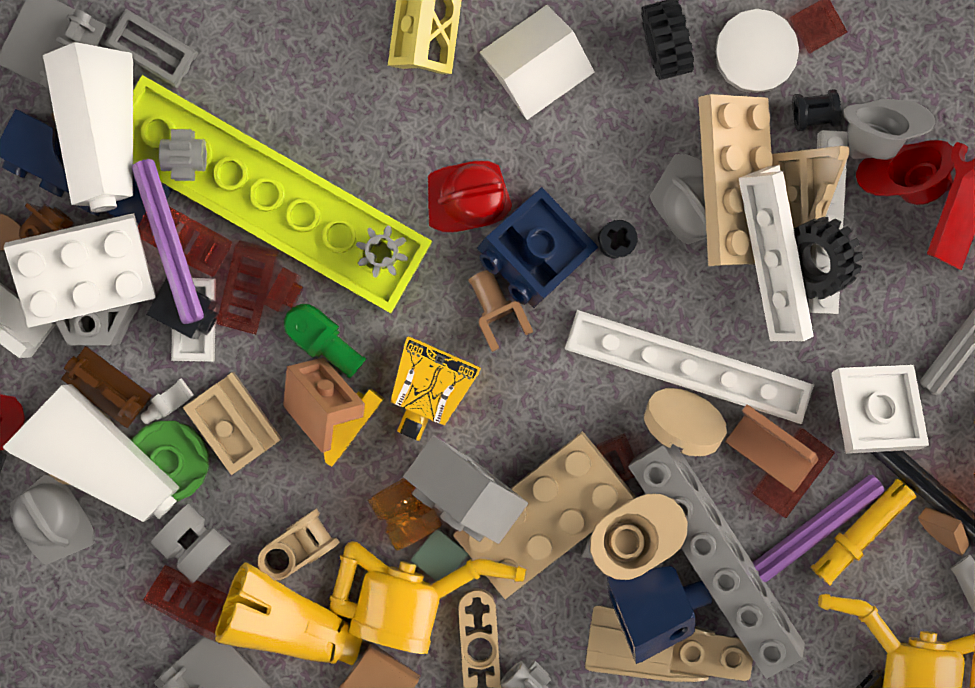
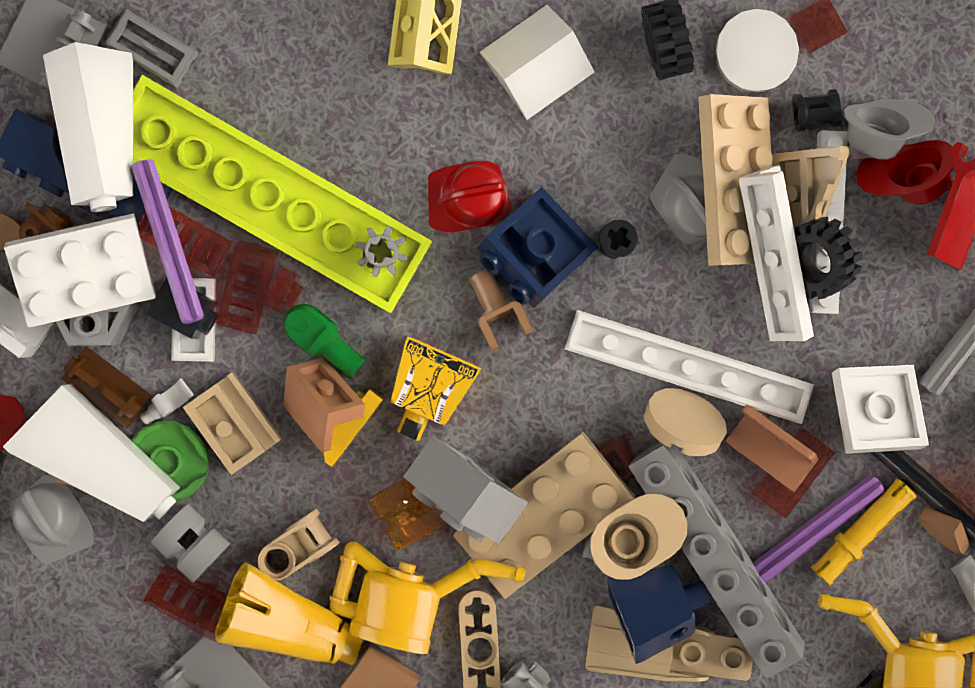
(182, 154): light grey gear -> none
(439, 555): sand green tile -> none

